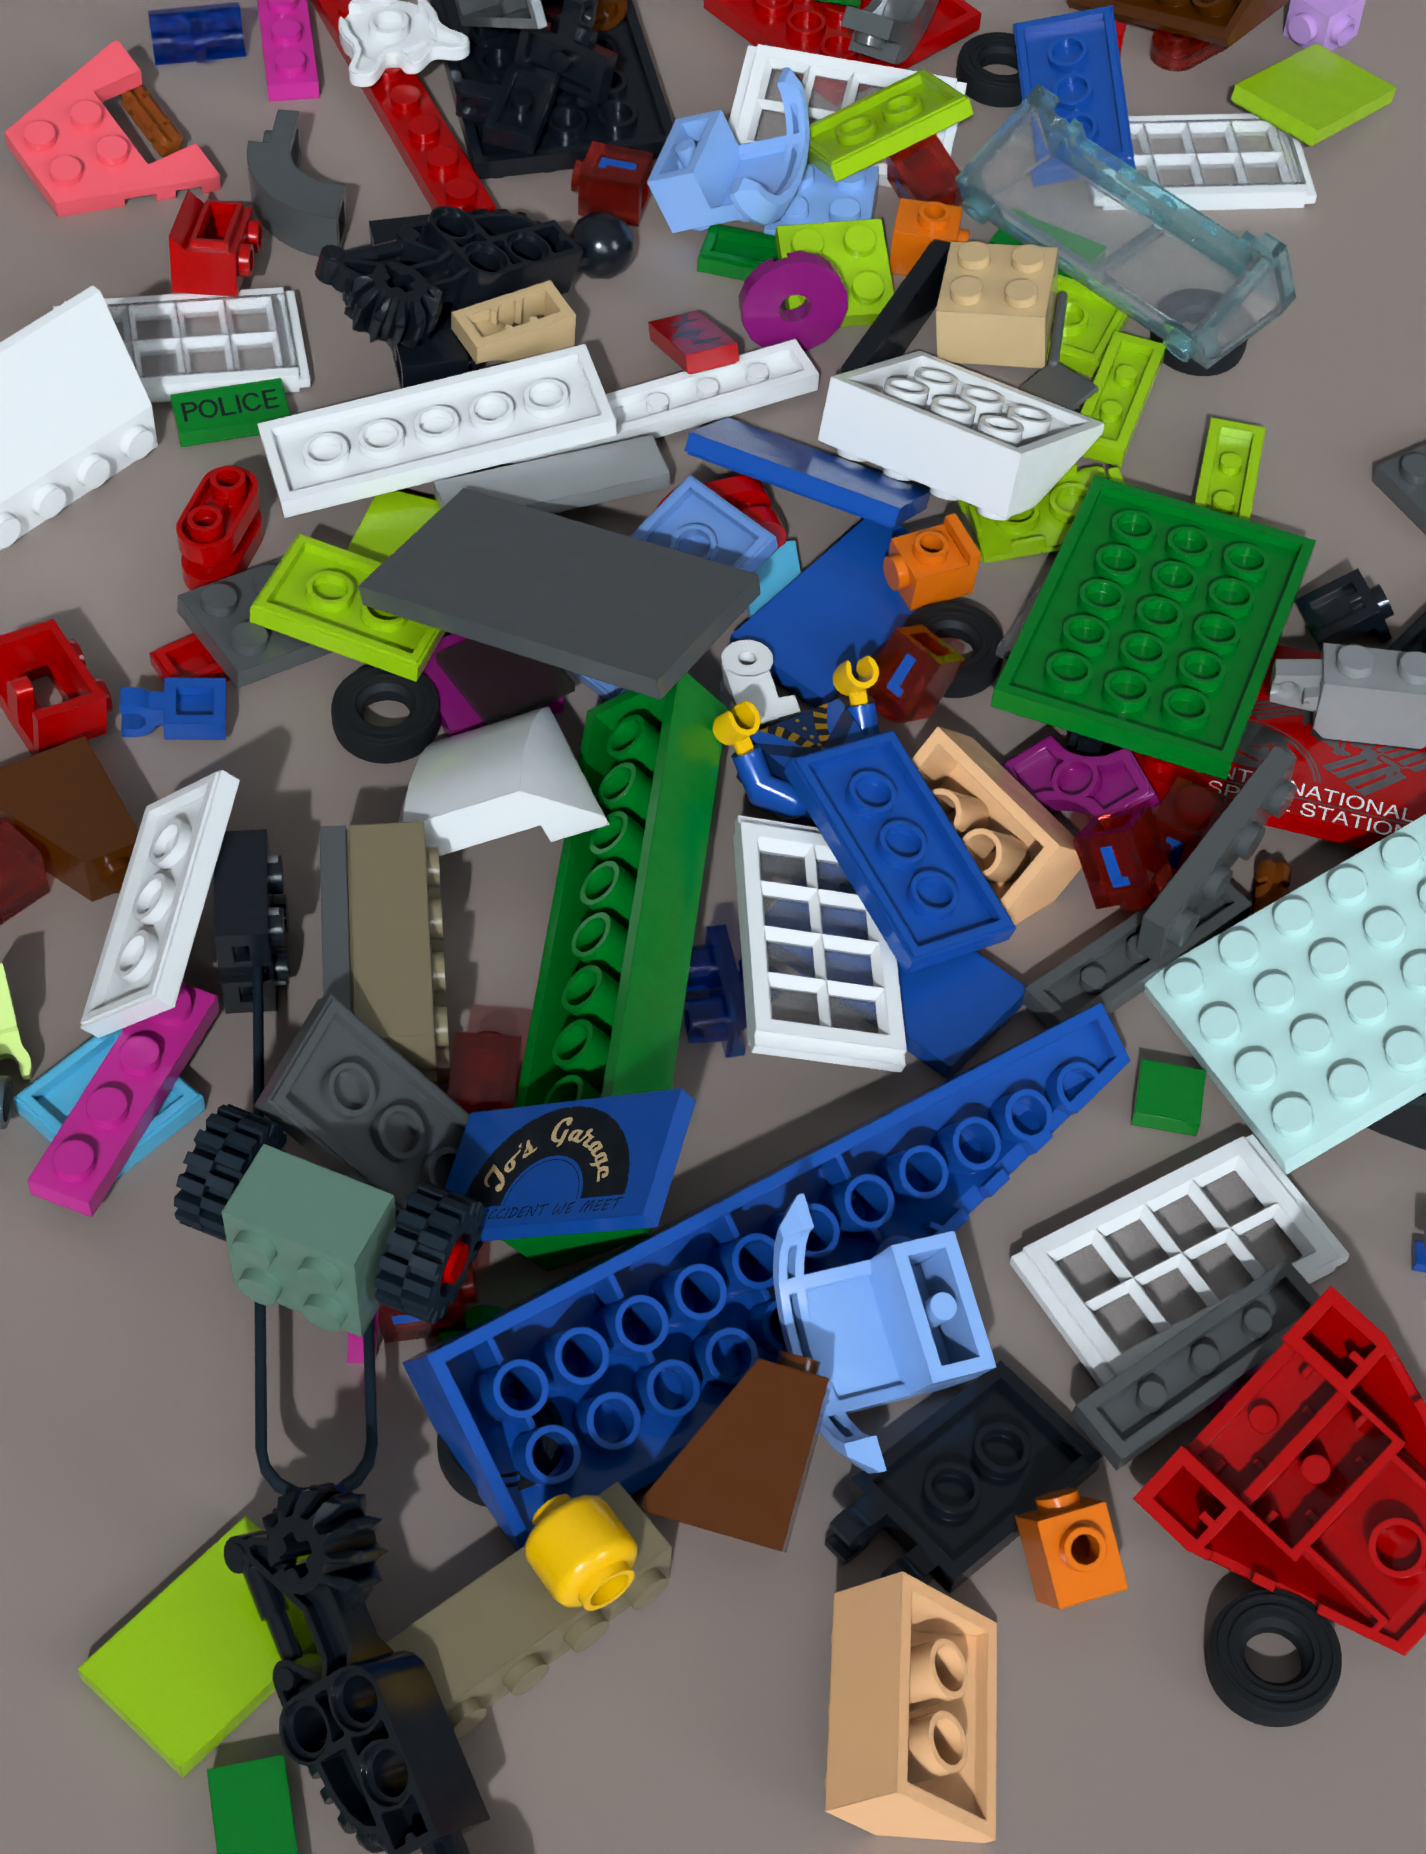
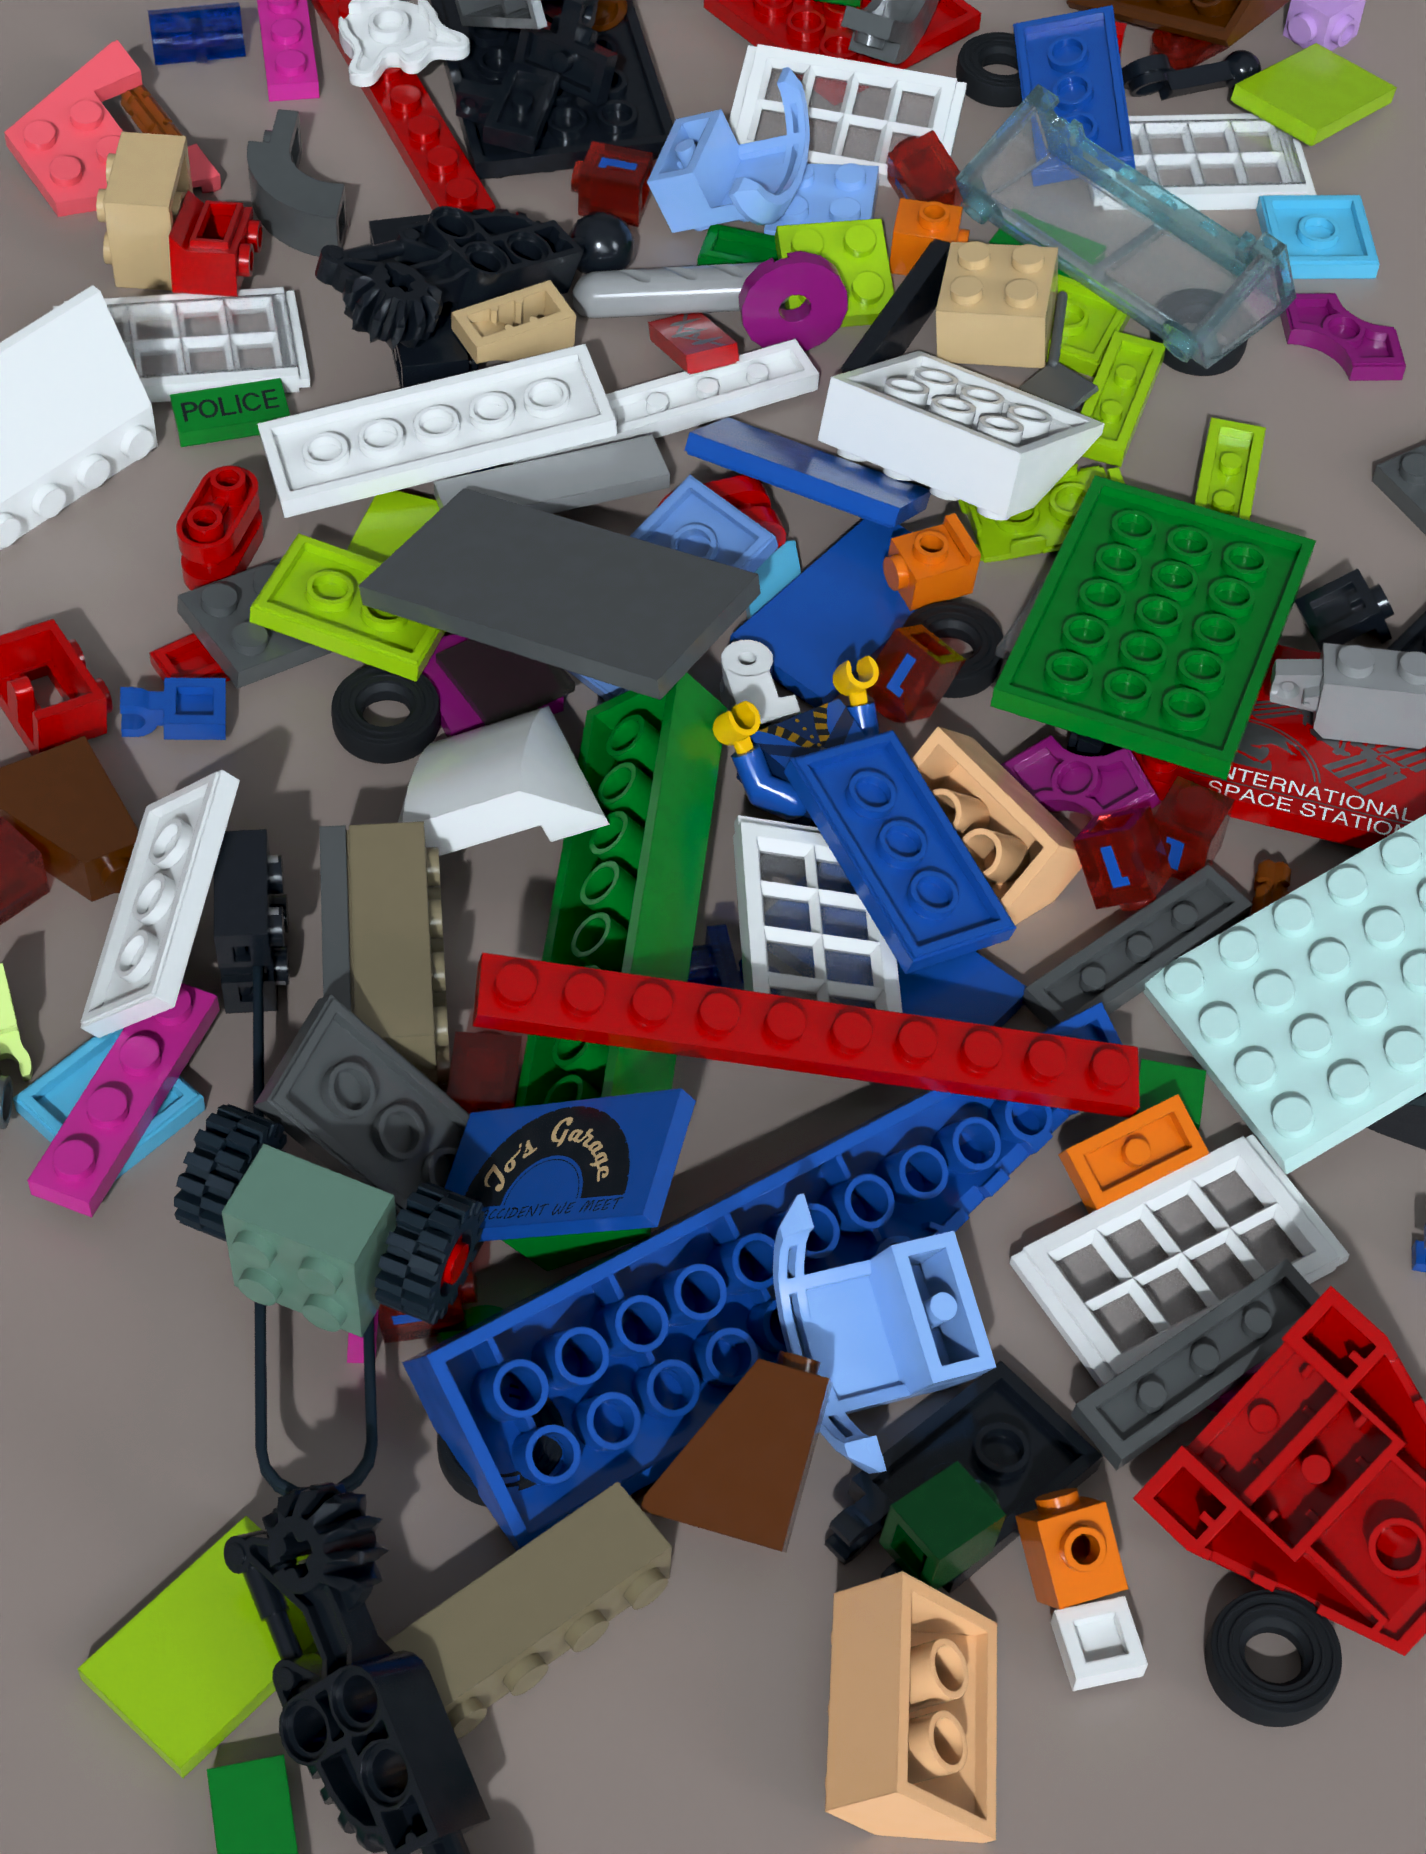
(140, 206): none -> tan brick
(581, 1551): yellow head -> none
(661, 290): none -> light grey piece
(804, 1035): none -> red plate
(884, 124): lime tile -> none
(943, 1526): none -> dark green brick
(1098, 1643): none -> white plate
(1133, 1153): none -> orange plate
(1155, 75): none -> black piece
(1207, 869): dark grey plate -> none
(1322, 234): none -> medium azure tile
(1359, 347): none -> magenta tile

